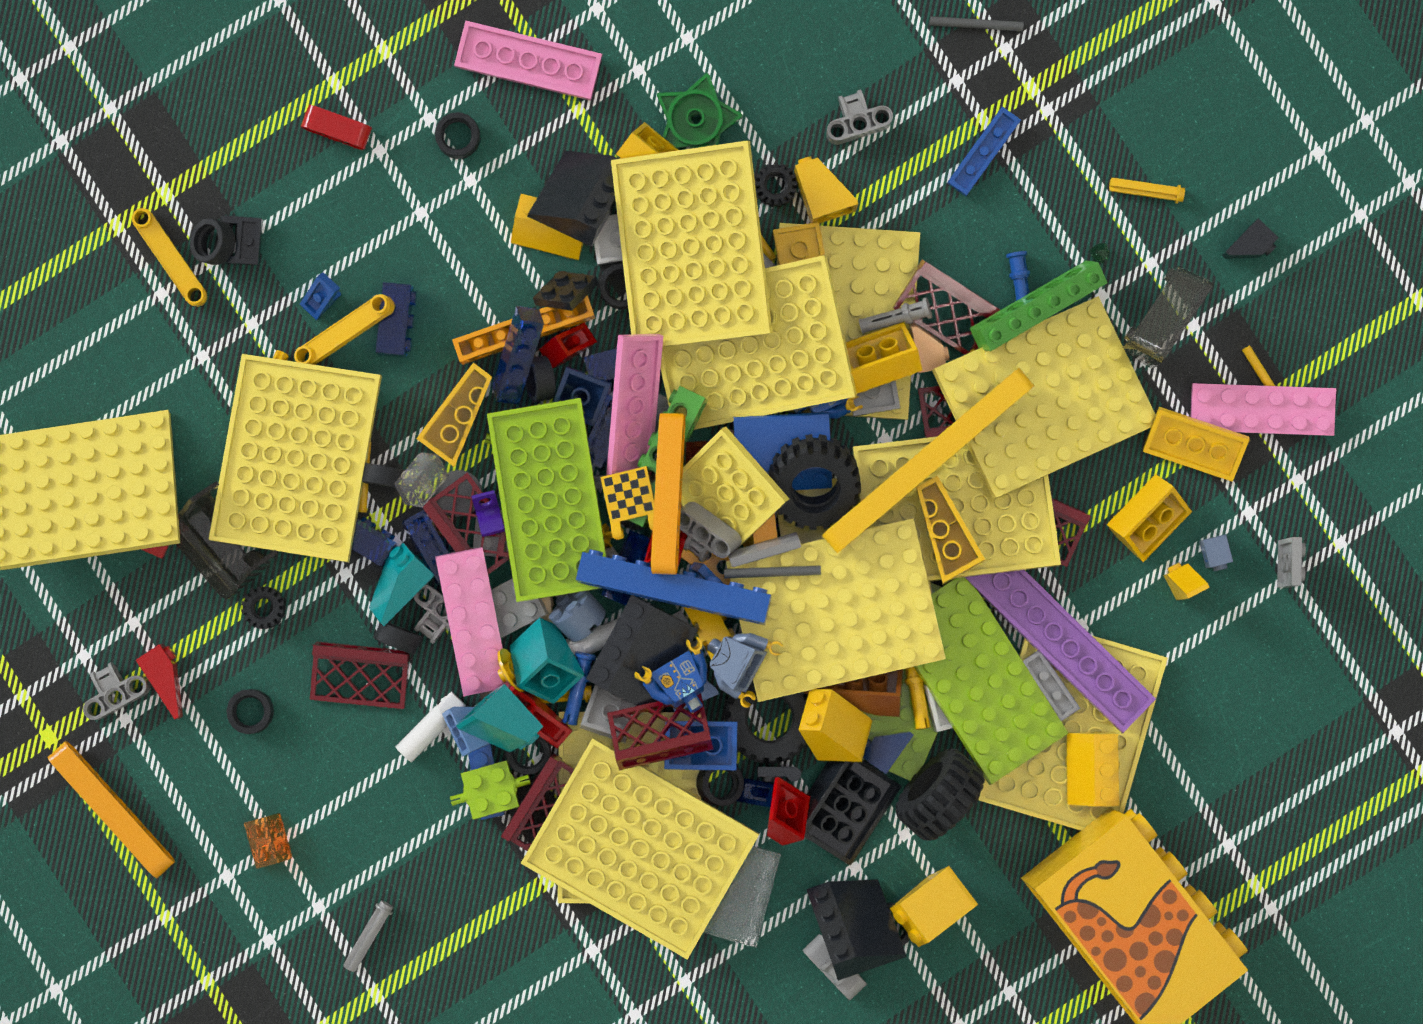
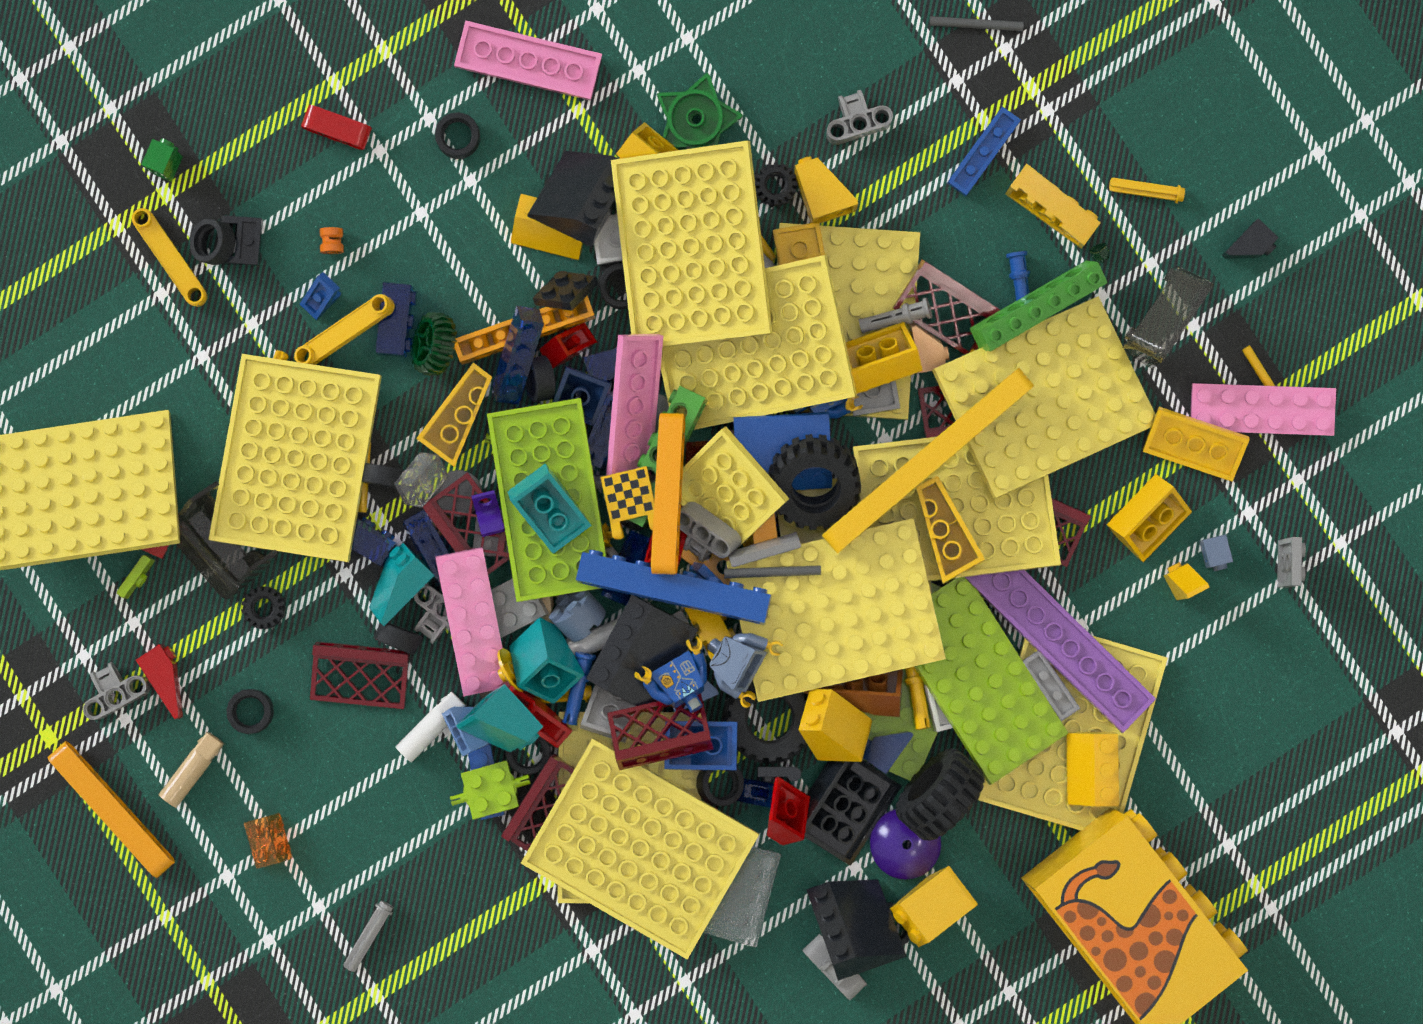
(136, 577): none -> lime plate
(162, 159): none -> green brick
(191, 769): none -> tan piece
(331, 240): none -> orange wheel
(433, 343): none -> dark green gear
(548, 508): none -> teal slope
(893, 858): none -> dark purple dish
(1053, 206): none -> yellow wedge

